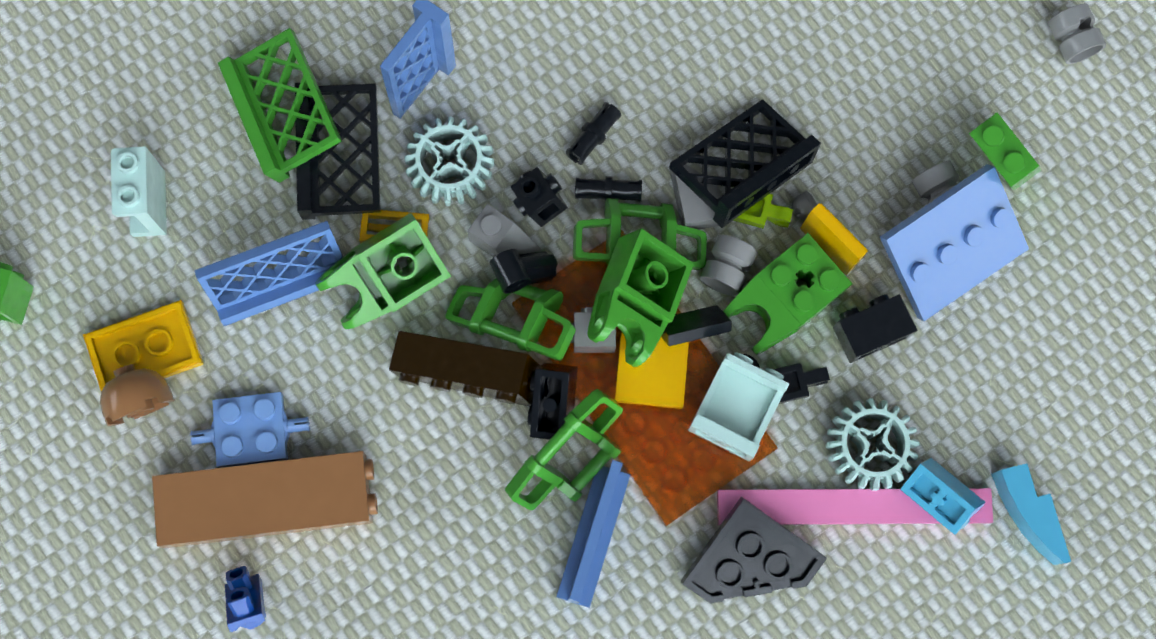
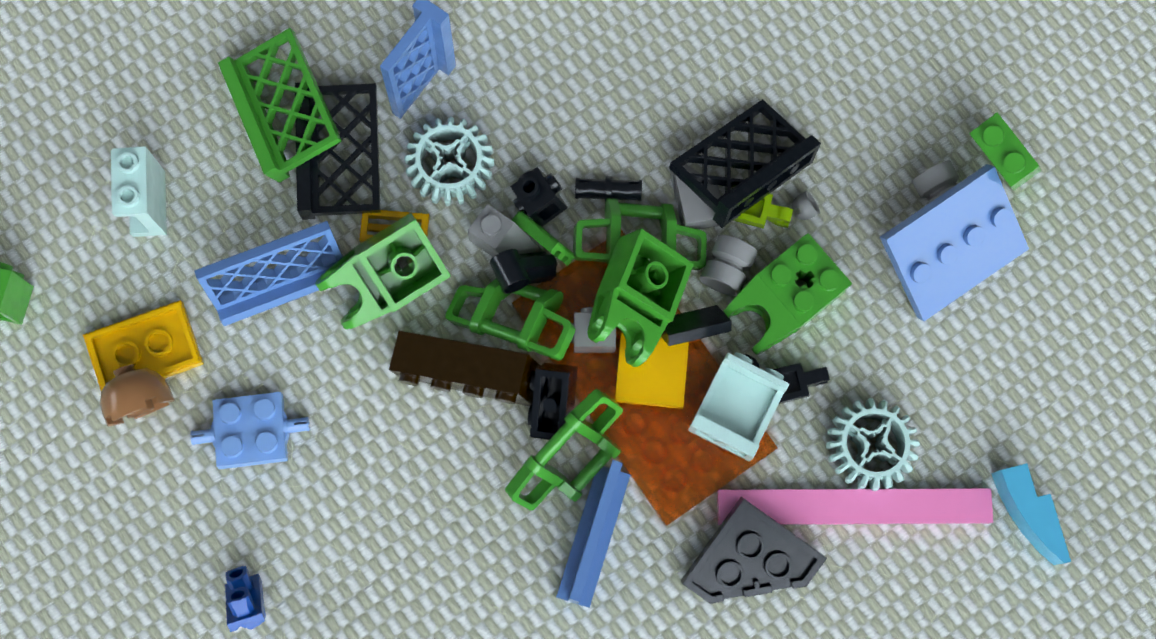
(263, 499): medium nougat brick -> none
(543, 238): none -> bright green tile
(593, 133): black pin -> none
(834, 238): yellow tile -> none
(874, 327): black brick -> none
(942, 495): medium azure hinge -> none
(1077, 33): light grey wheel -> none

